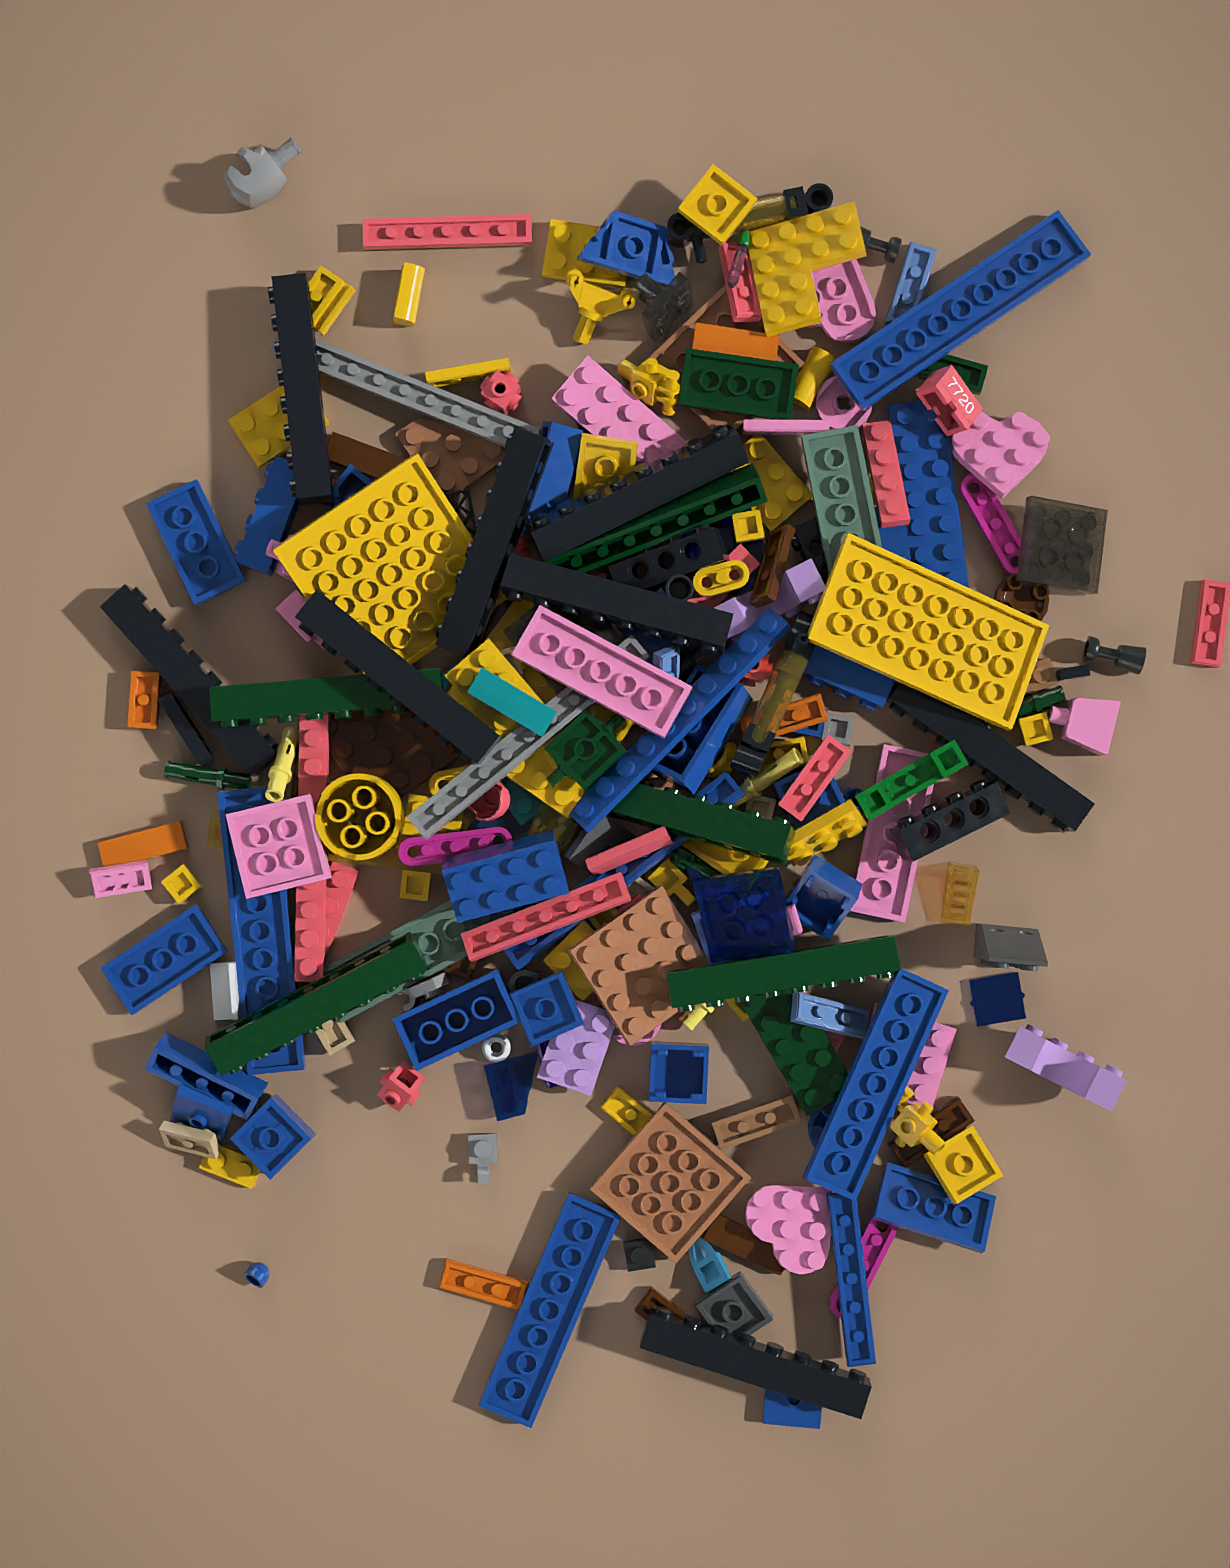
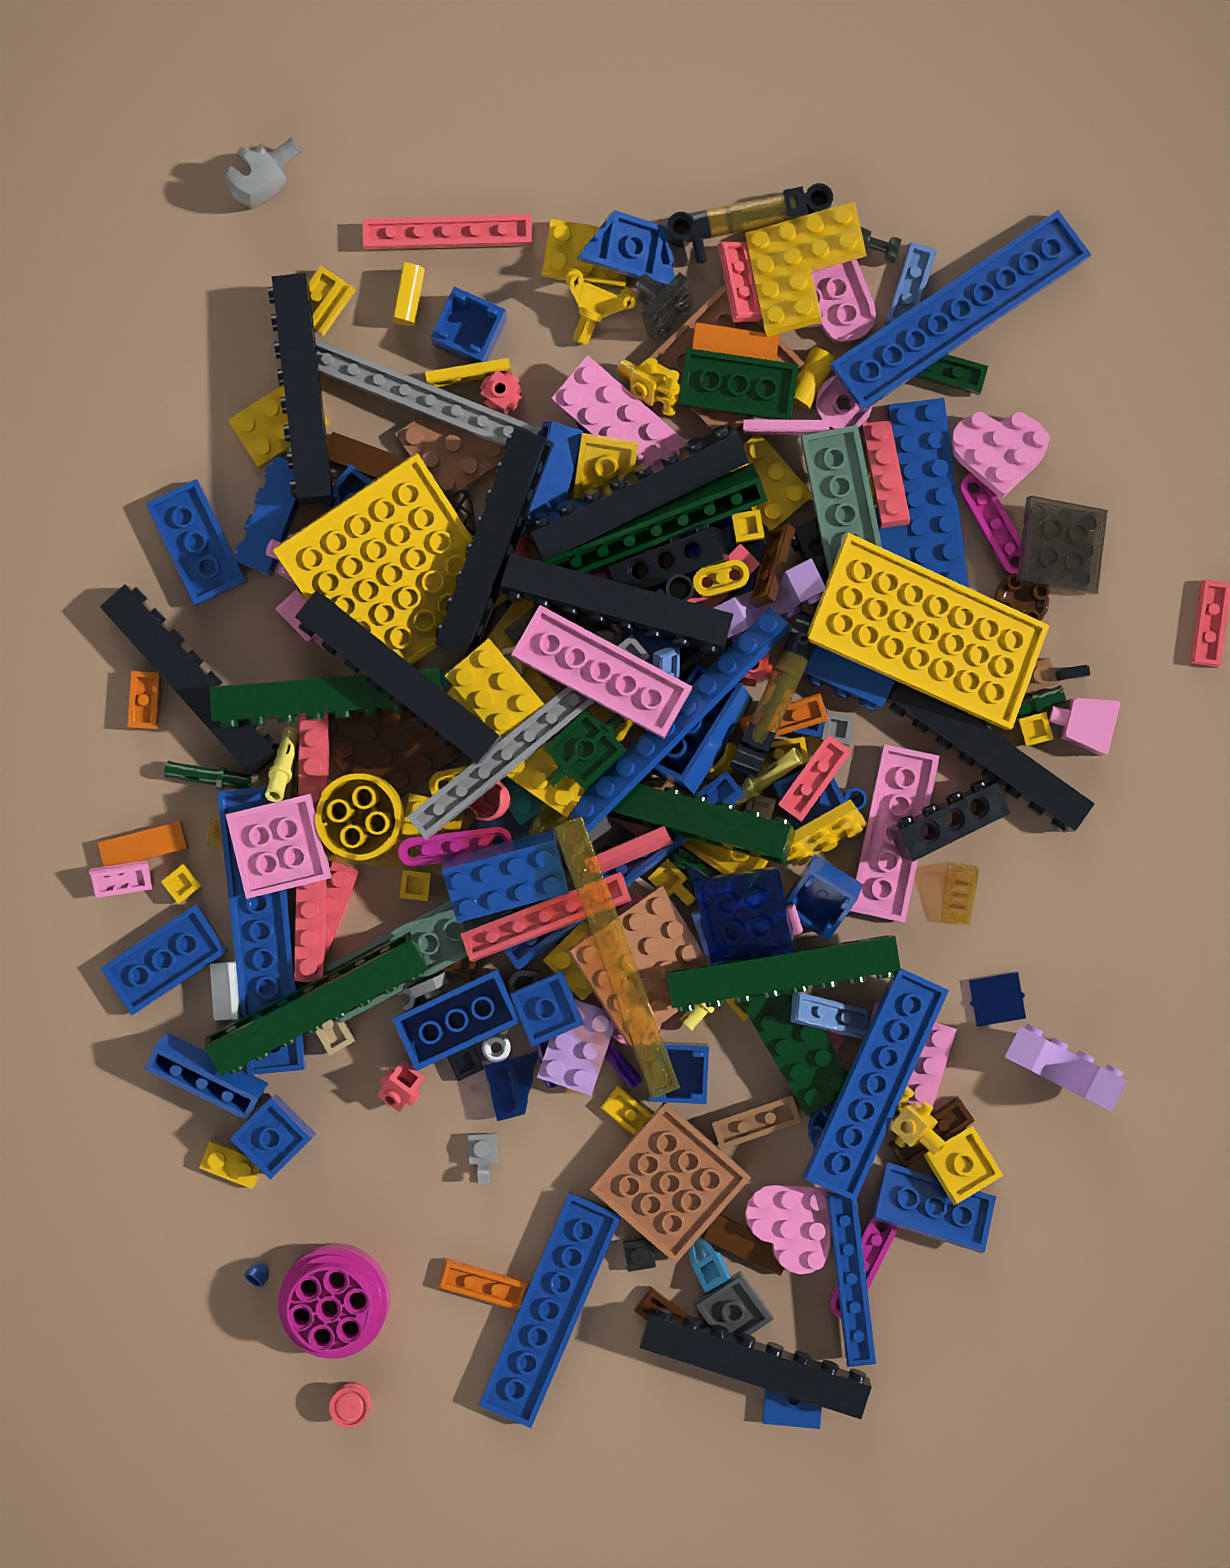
(186, 728): black beam -> none
(190, 1139): tan plate -> none
(201, 1112): blue plate -> none
(350, 1404): none -> coral wheel
(361, 1275): none -> dark pink wheel
(465, 1063): none -> black tile
(468, 326): none -> blue container
(512, 702): teal tile -> none
(616, 956): none -> clear yellow plate
(622, 1066): none -> dark purple axle
(717, 204): yellow plate -> none
(735, 271): piece -> none
(911, 780): green slope -> none
(950, 400): coral brick -> none
(1009, 947): dark grey slope -> none
(1125, 657): pearl dark grey piece -> none

